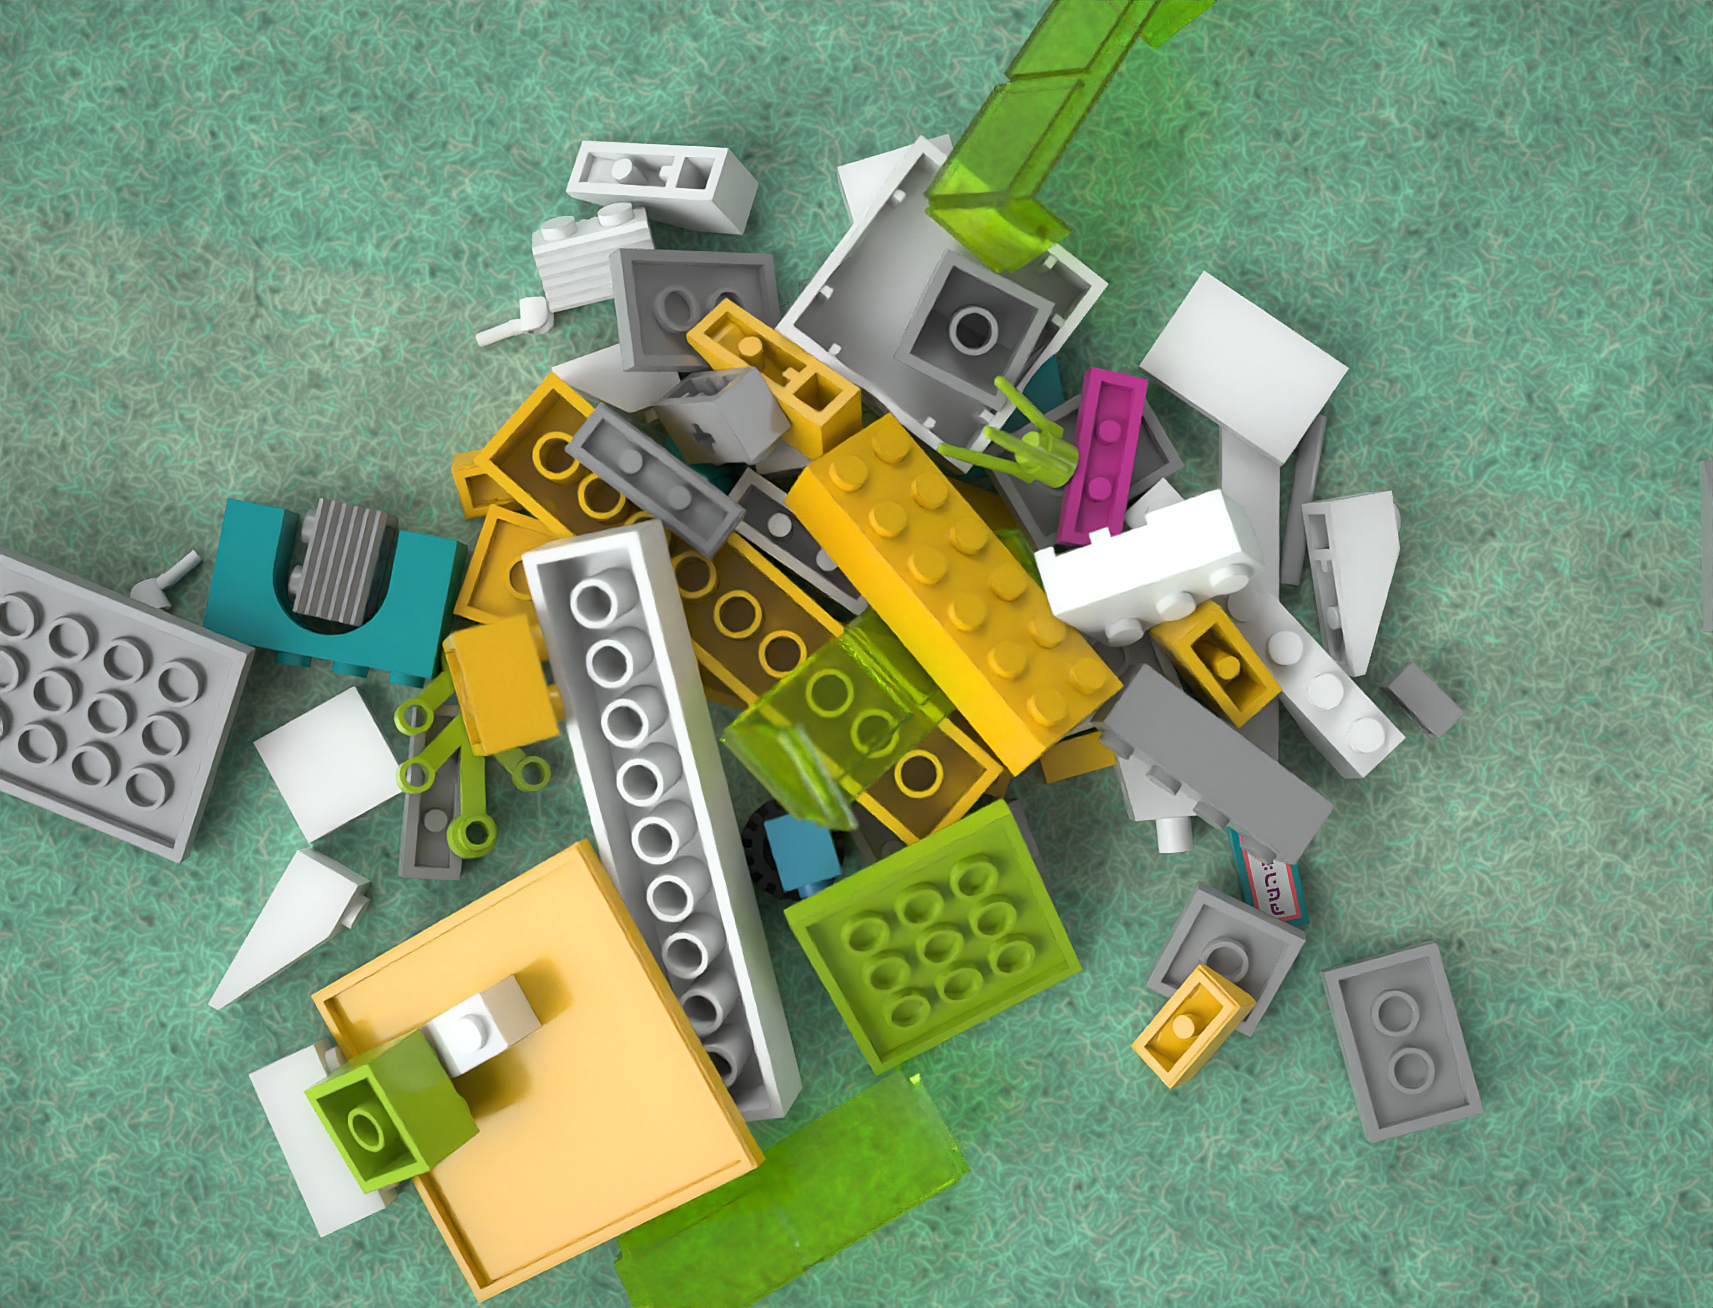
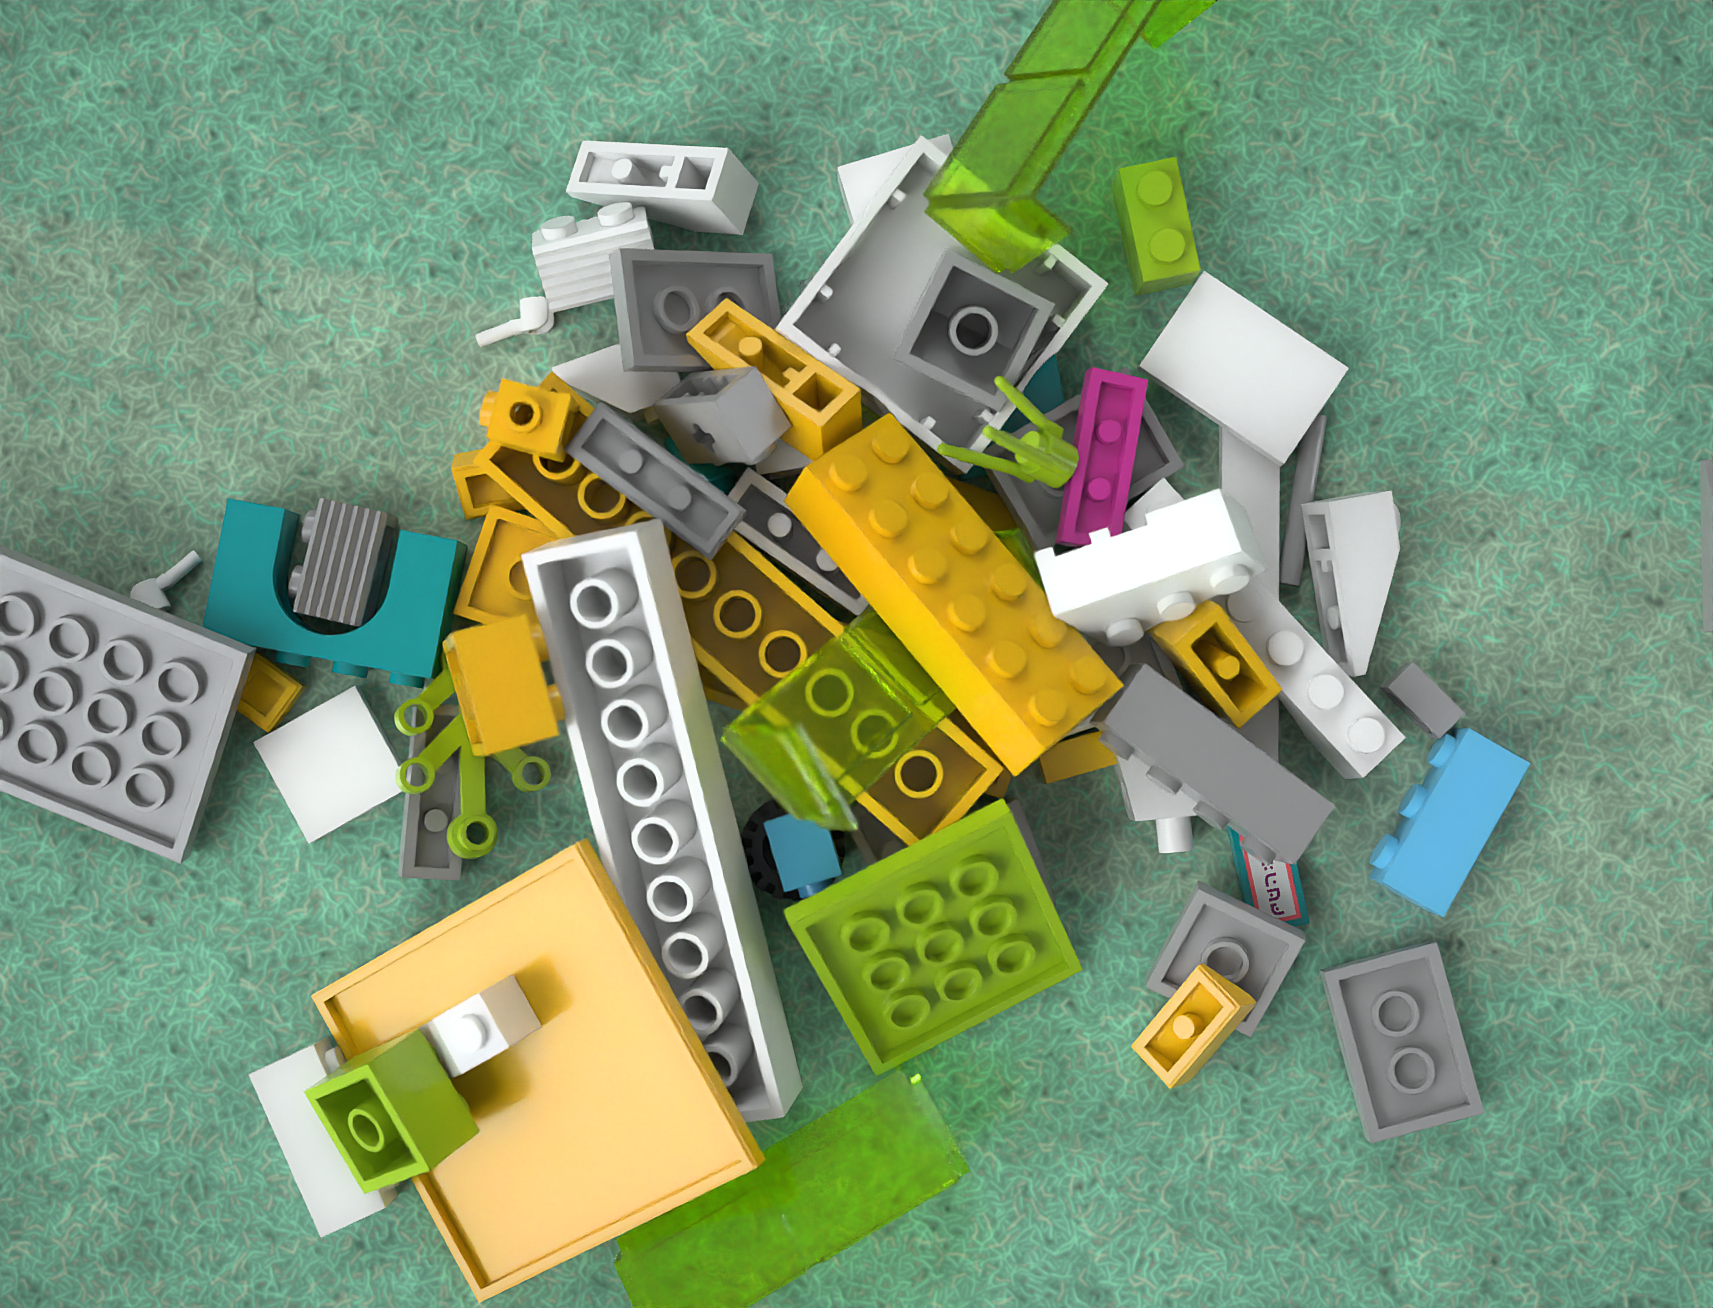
(268, 693): none -> yellow tile
(301, 915): white slope -> none
(545, 434): none -> yellow brick
(1155, 226): none -> lime brick
(1447, 819): none -> medium azure brick

